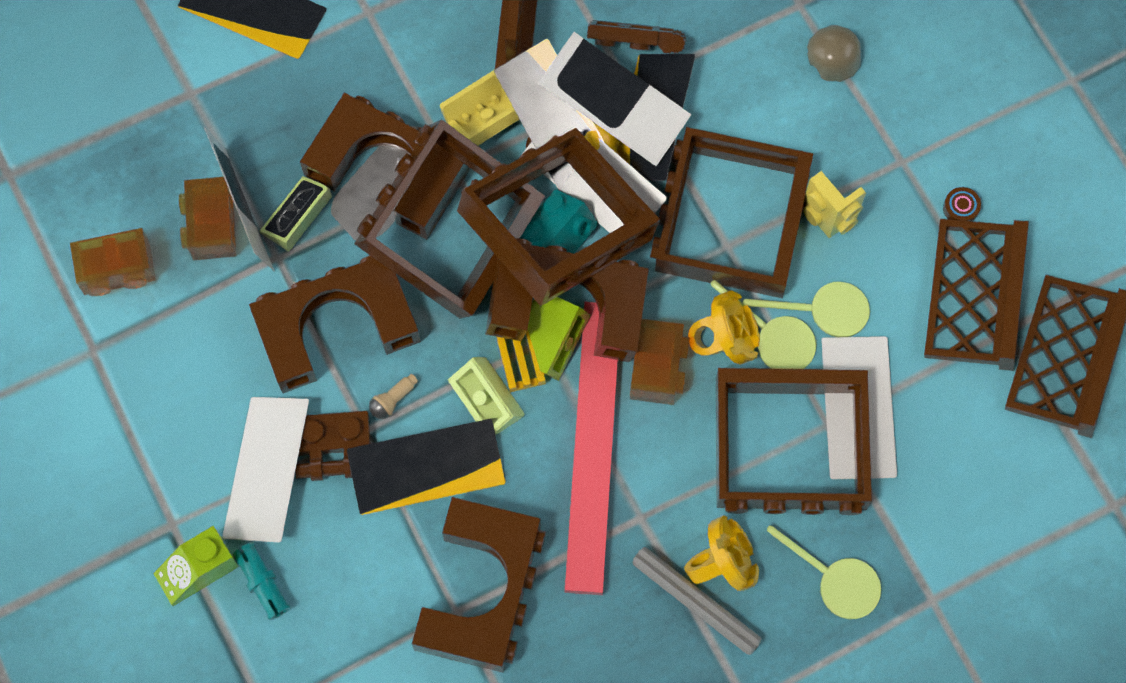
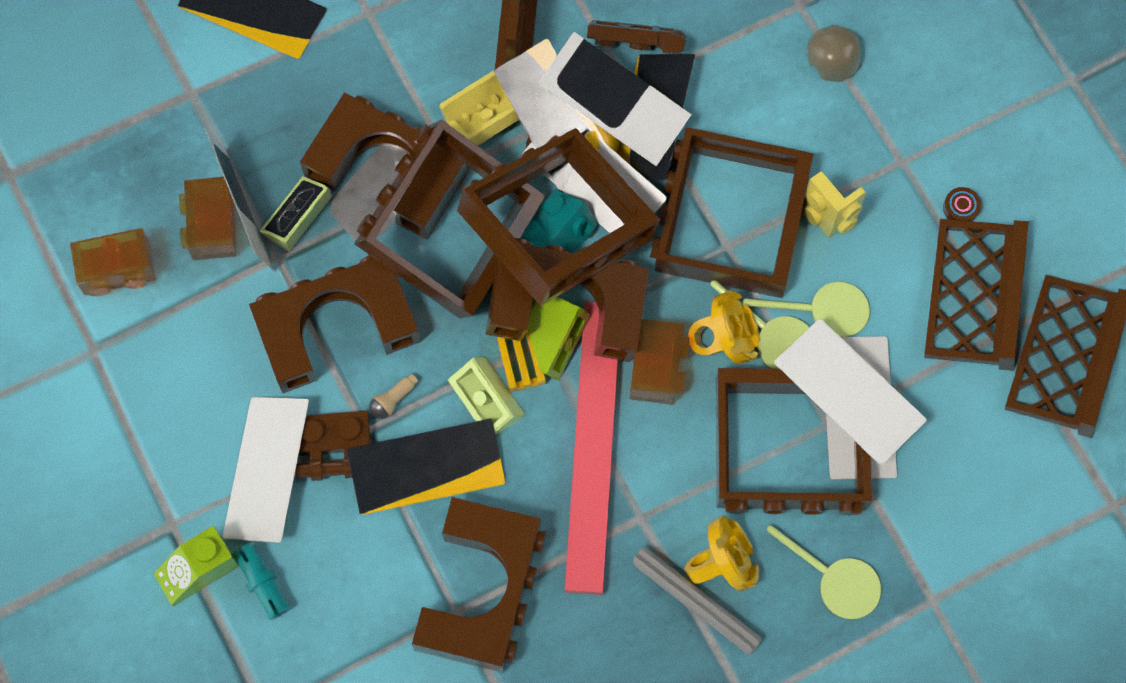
(850, 391): none -> white sticker

